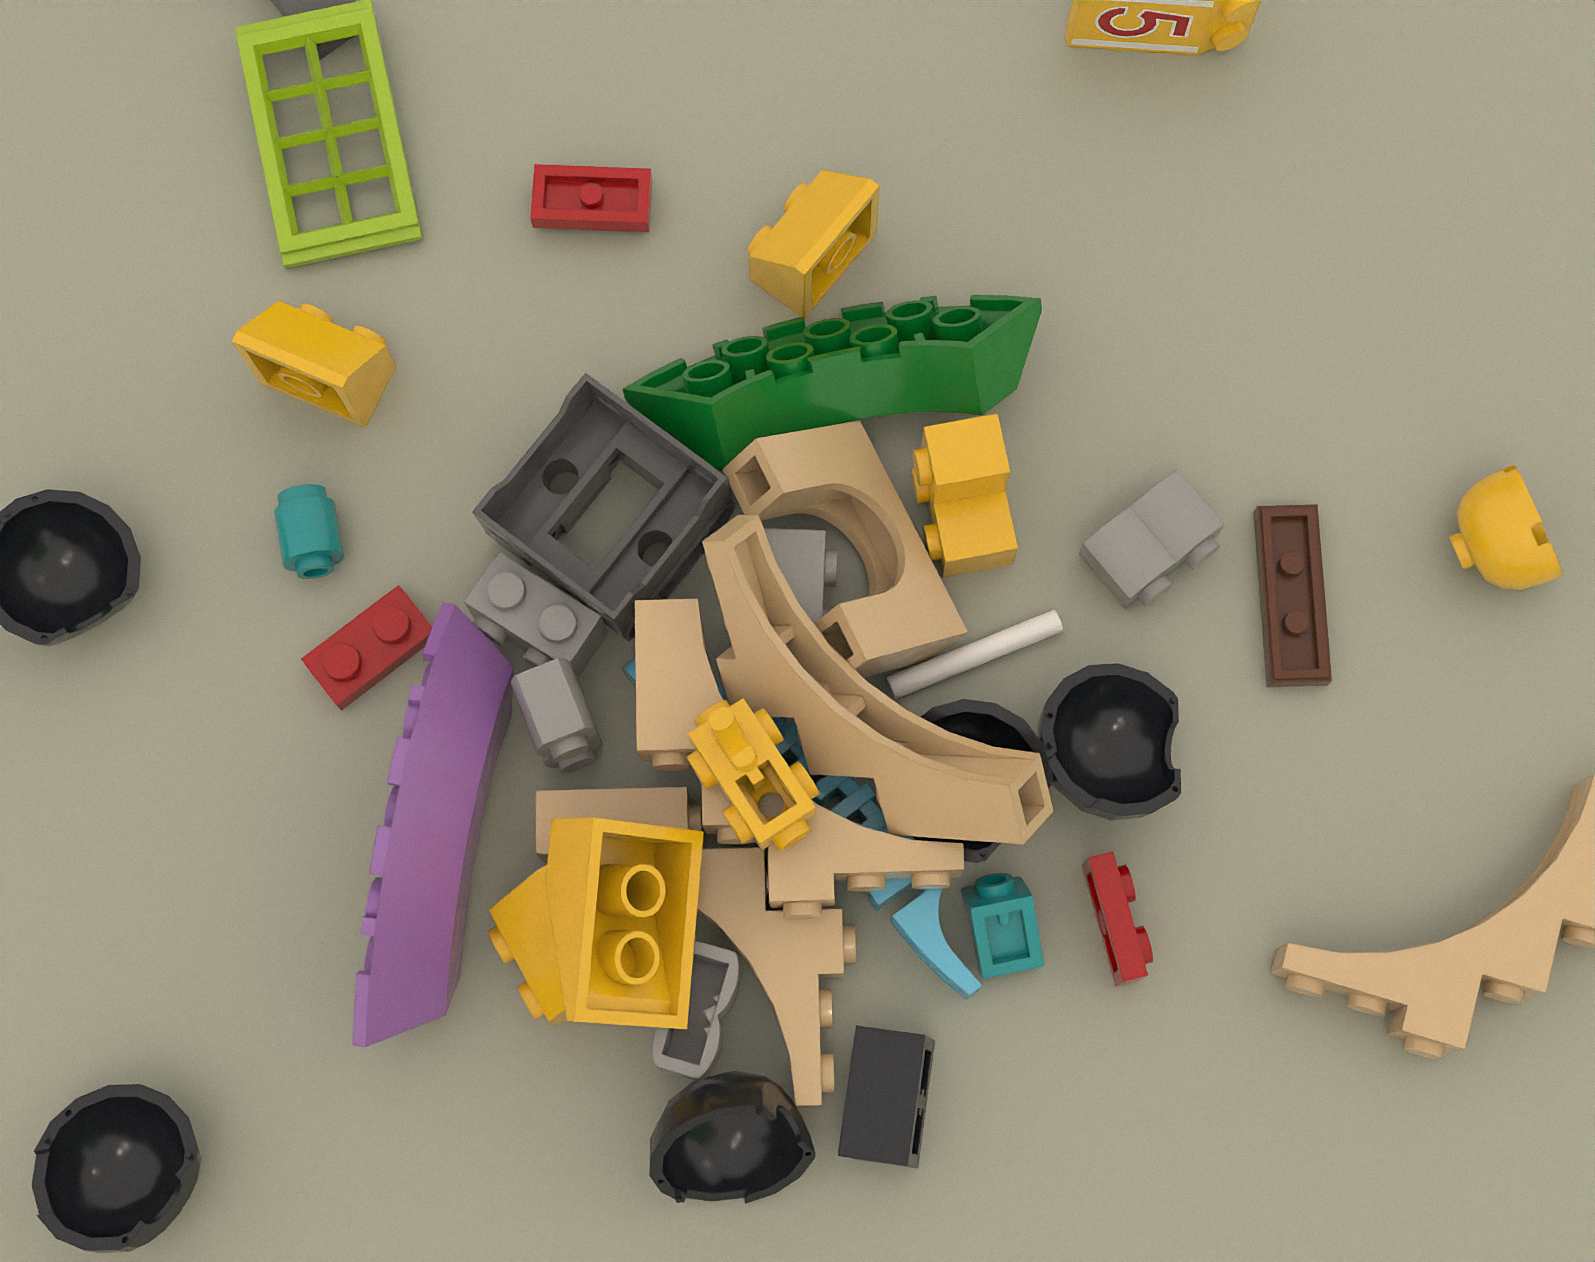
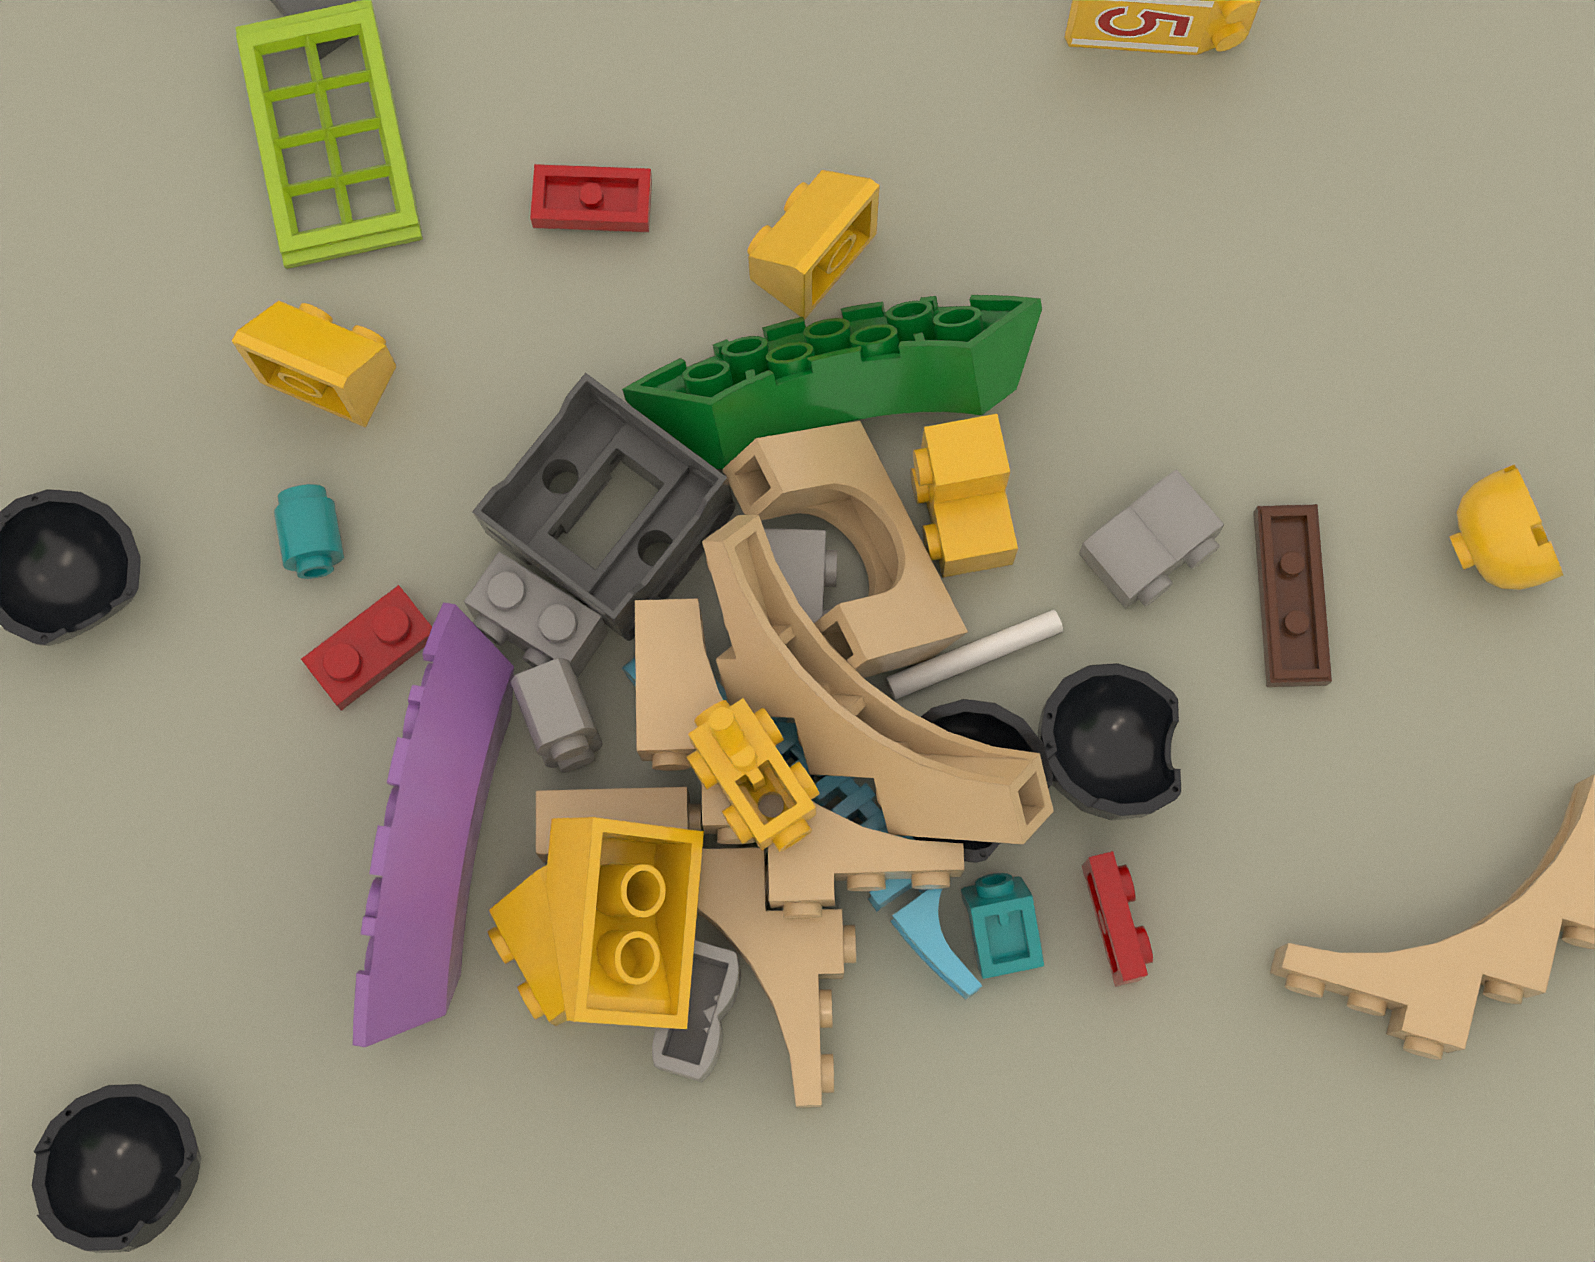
(729, 1140): black cylinder -> none
(886, 1096): black hinge -> none

